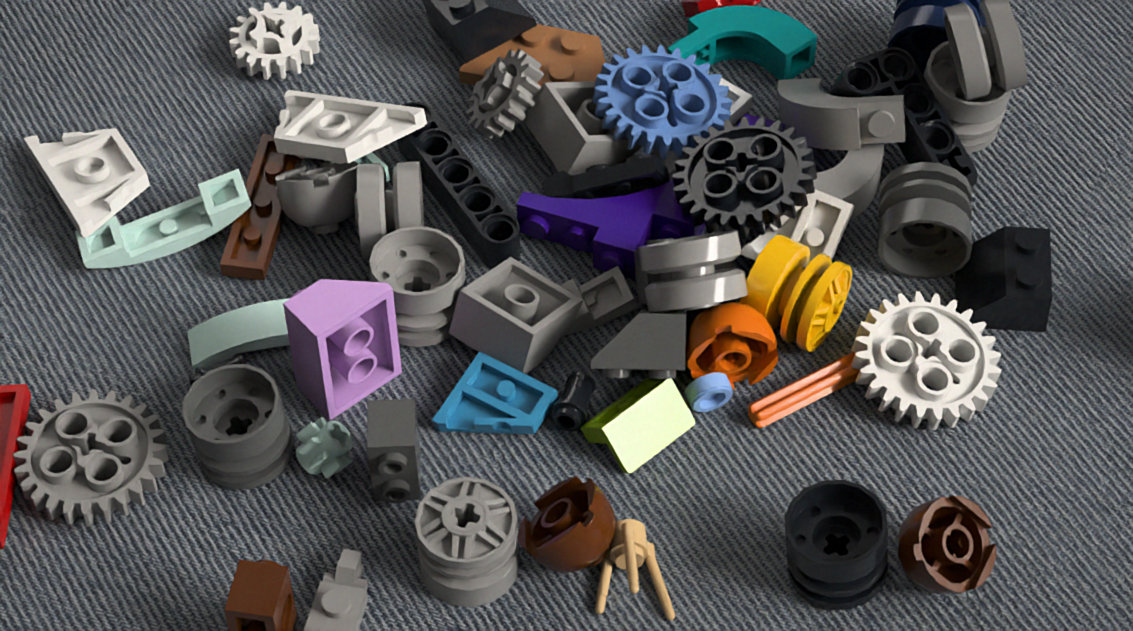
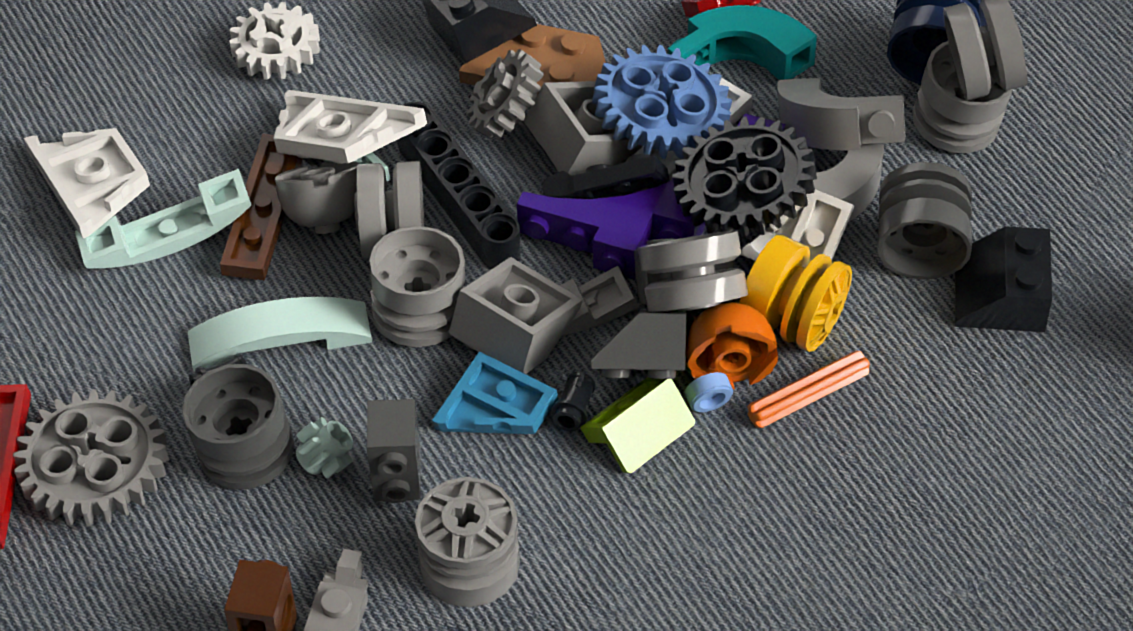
(342, 341): lavender slope -> none
(570, 527): reddish brown cylinder -> none
(629, 551): tan plant -> none
(836, 544): black wheel -> none
(922, 126): black beam -> none
(926, 360): white gear -> none
(946, 545): reddish brown cylinder -> none

